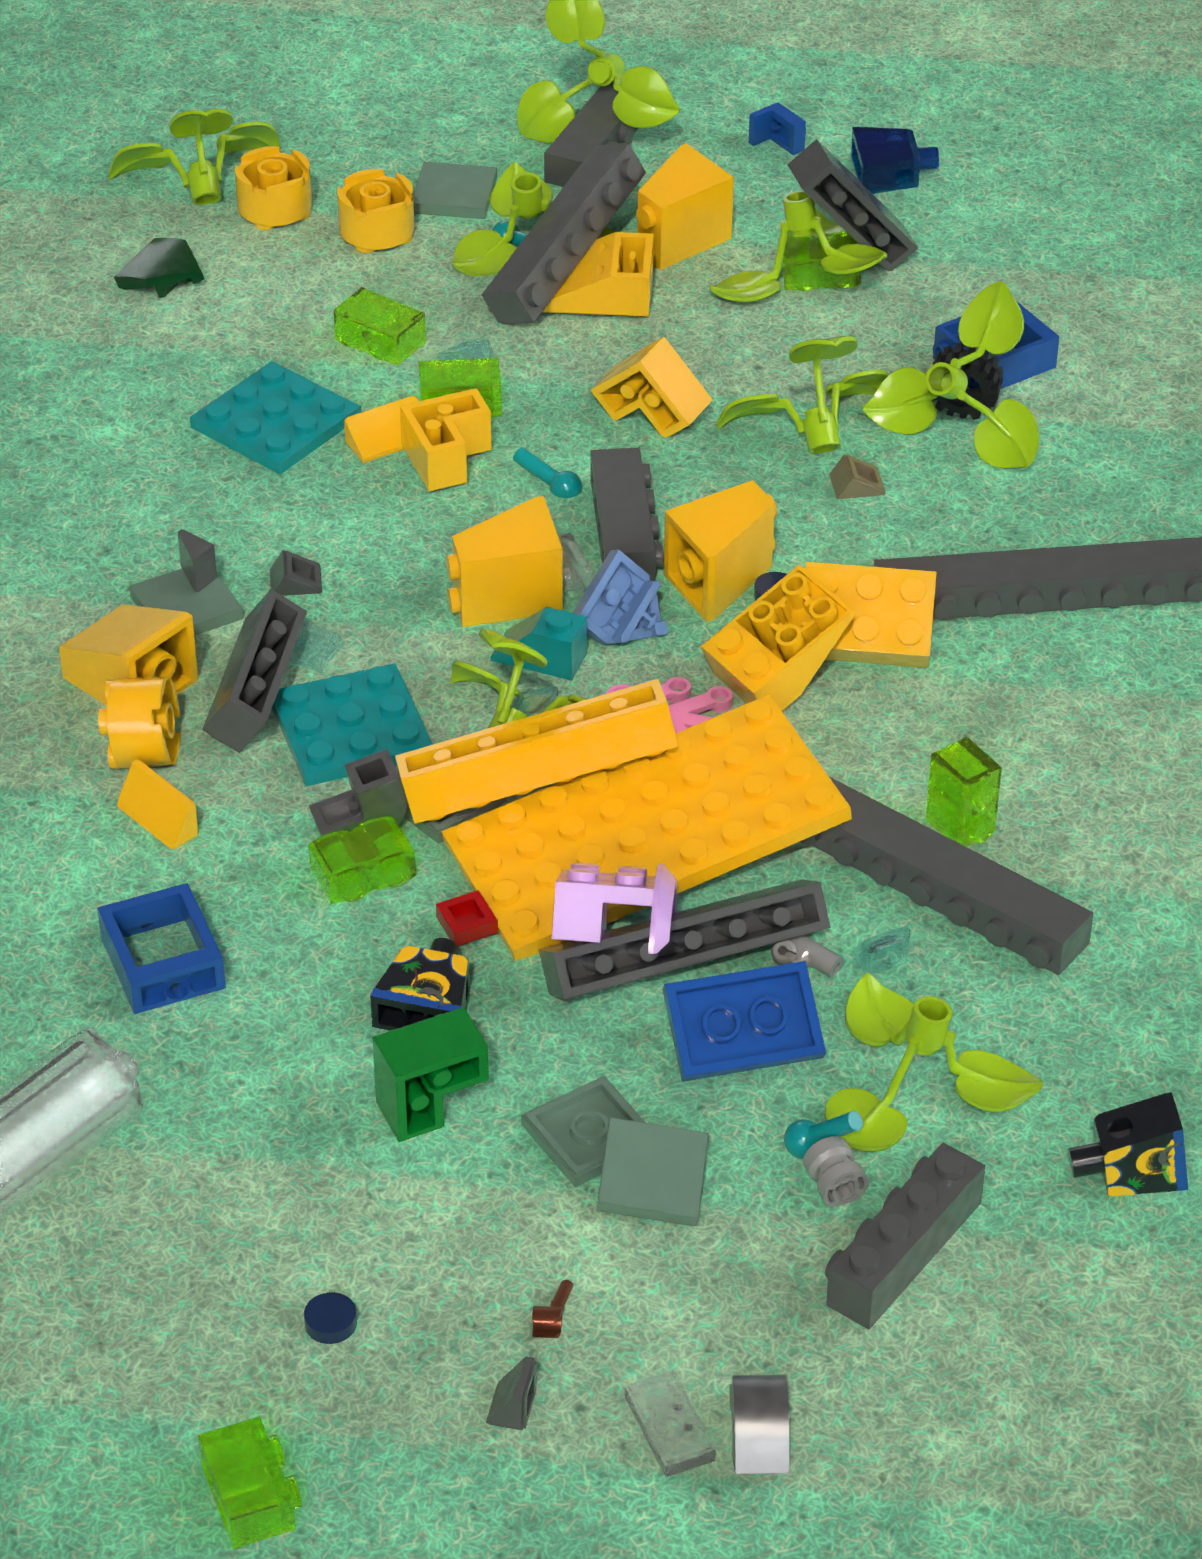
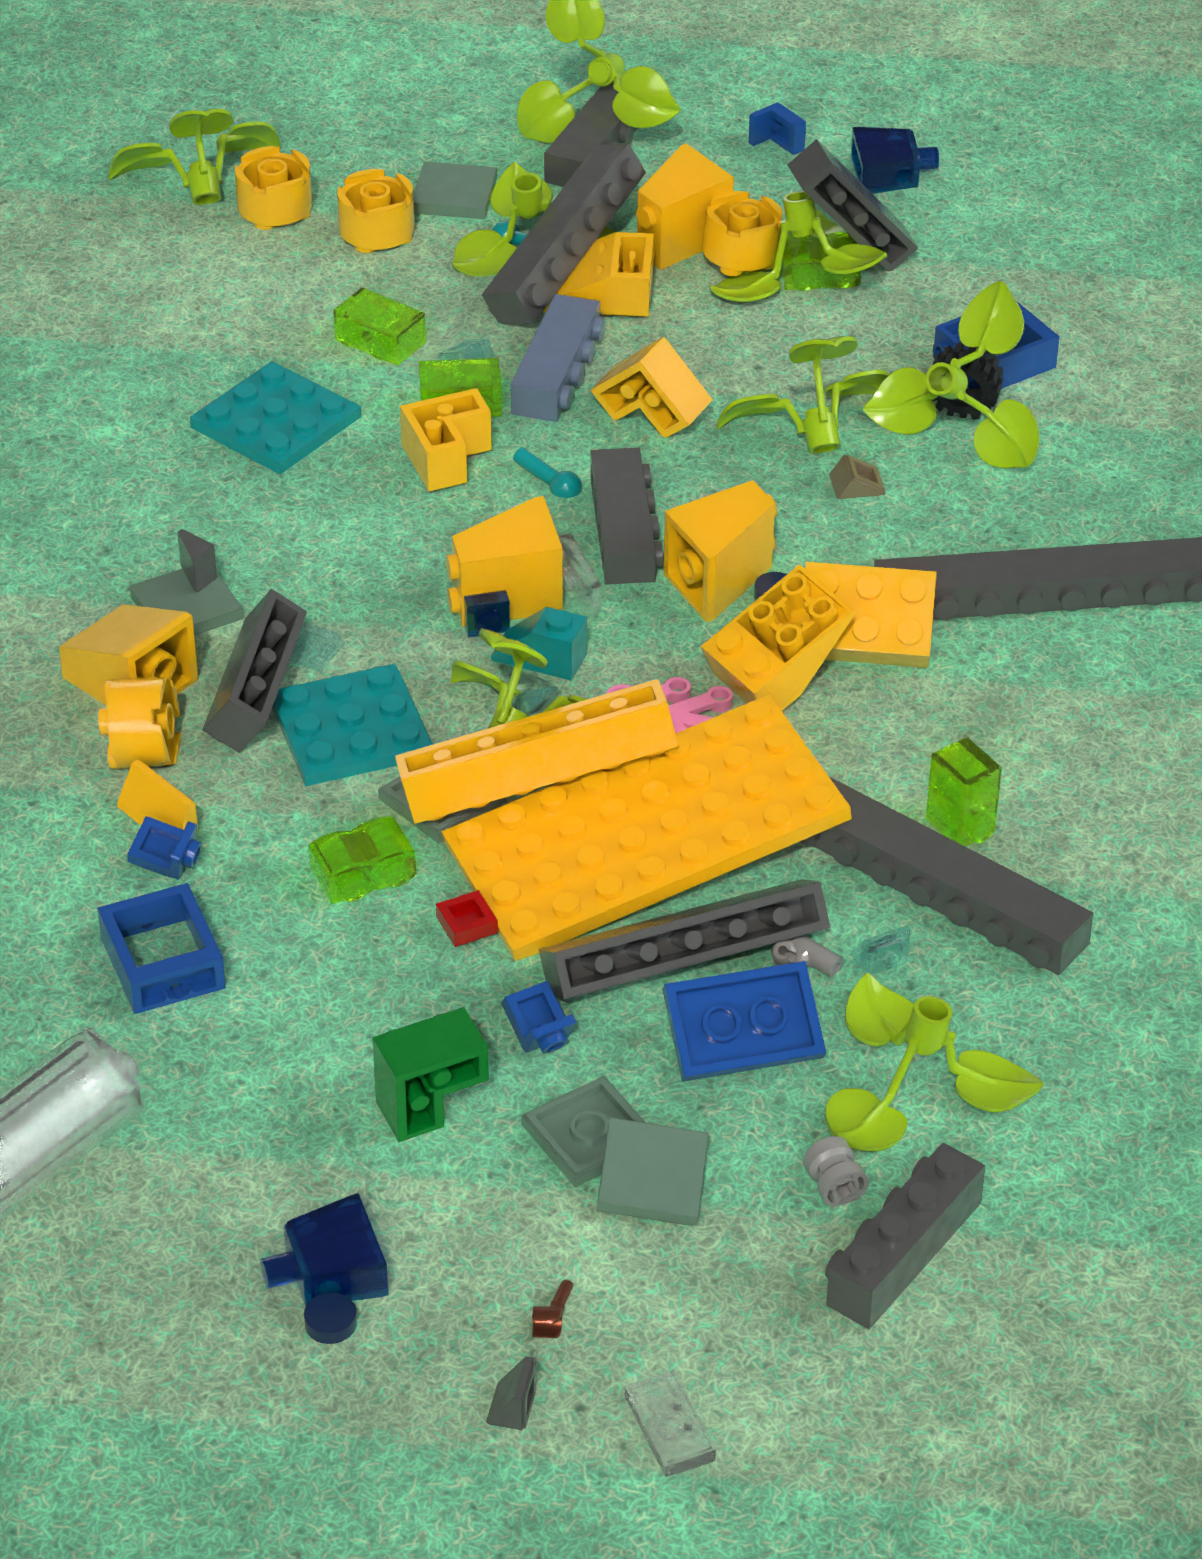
(161, 265): dark green slope -> none
(165, 847): none -> blue bracket
(248, 1482): clear neon green brick -> none
(295, 575): dark grey slope -> none
(330, 1253): none -> clear blue torso
(374, 794): flat silver brick -> none
(376, 430): yellow slope -> none
(421, 985): torso -> none
(486, 611): none -> plate
(538, 1018): none -> blue bracket
(557, 358): none -> sand blue brick
(584, 897): lavender piece -> none
(621, 602): medium blue slope -> none
(741, 232): none -> yellow brick
(760, 1424): flat silver brick -> none
(805, 1133): teal bar -> none
(1136, 1149): black torso -> none

